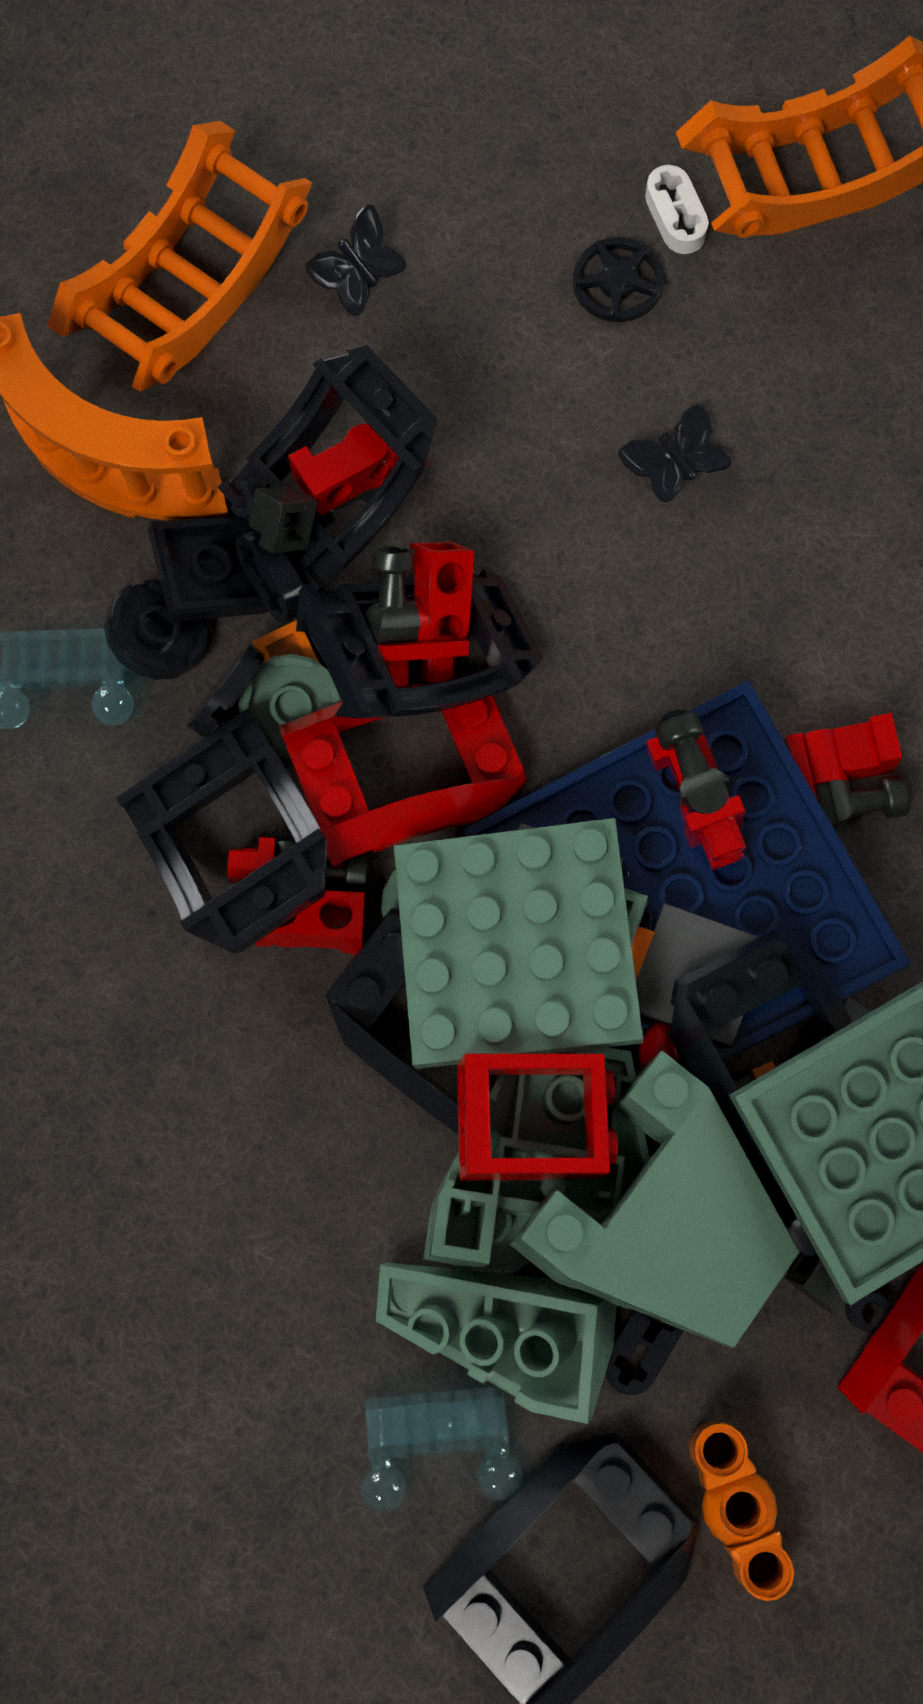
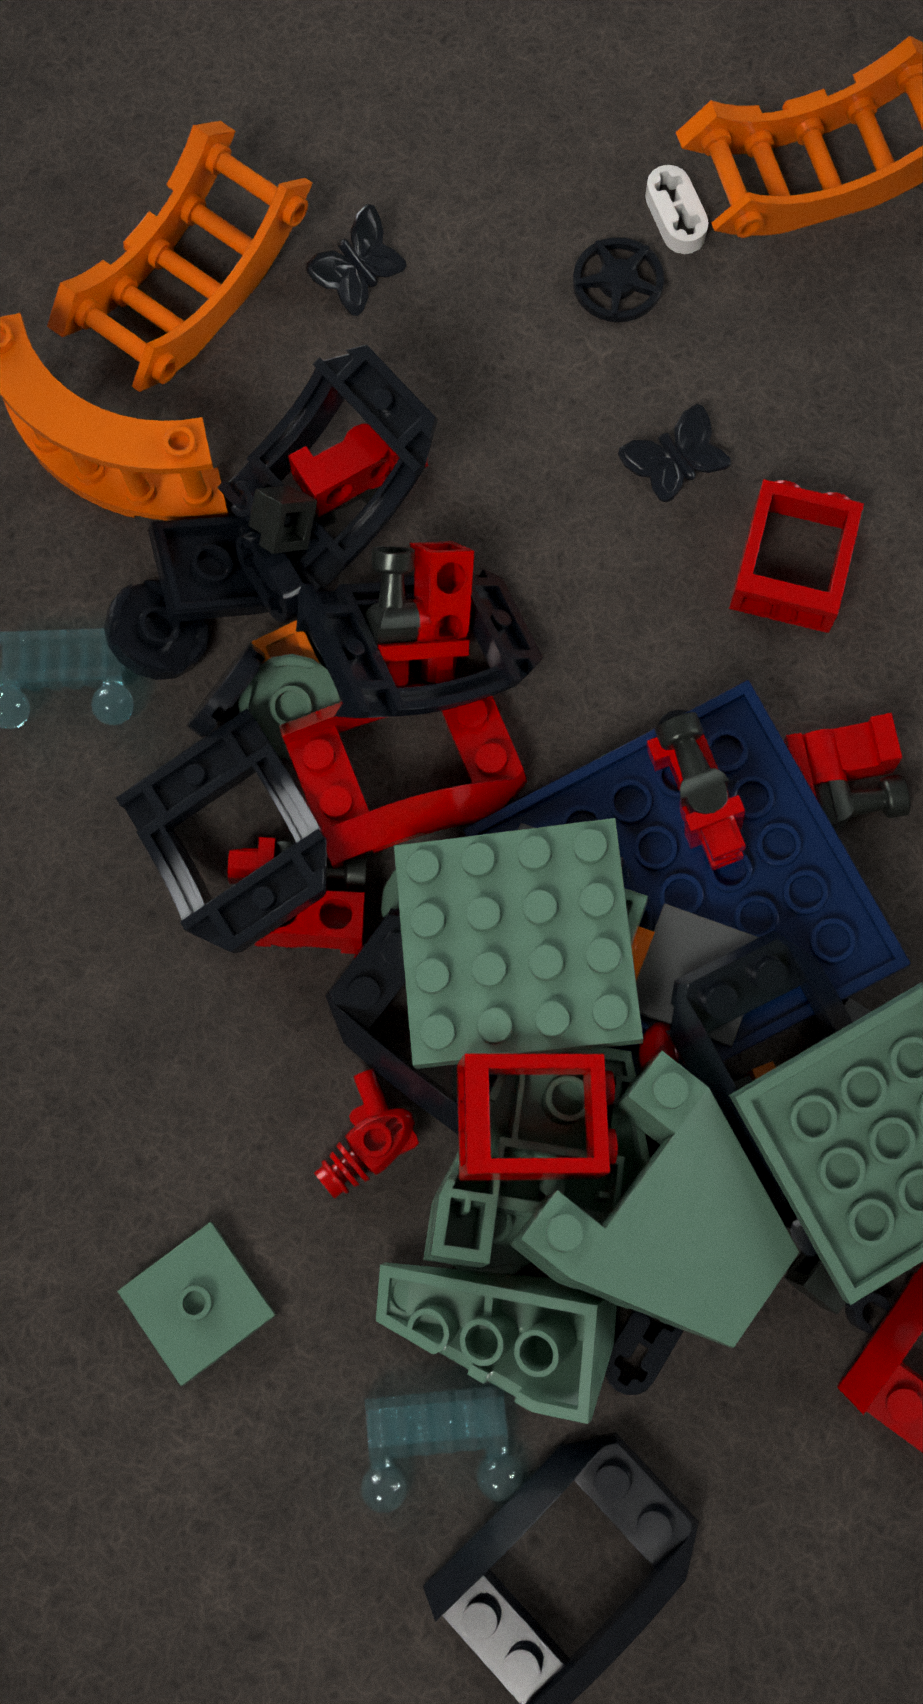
(196, 1303): none -> sand green plate
(374, 1141): none -> red piece
(758, 1532): orange piece -> none
(786, 600): none -> red window

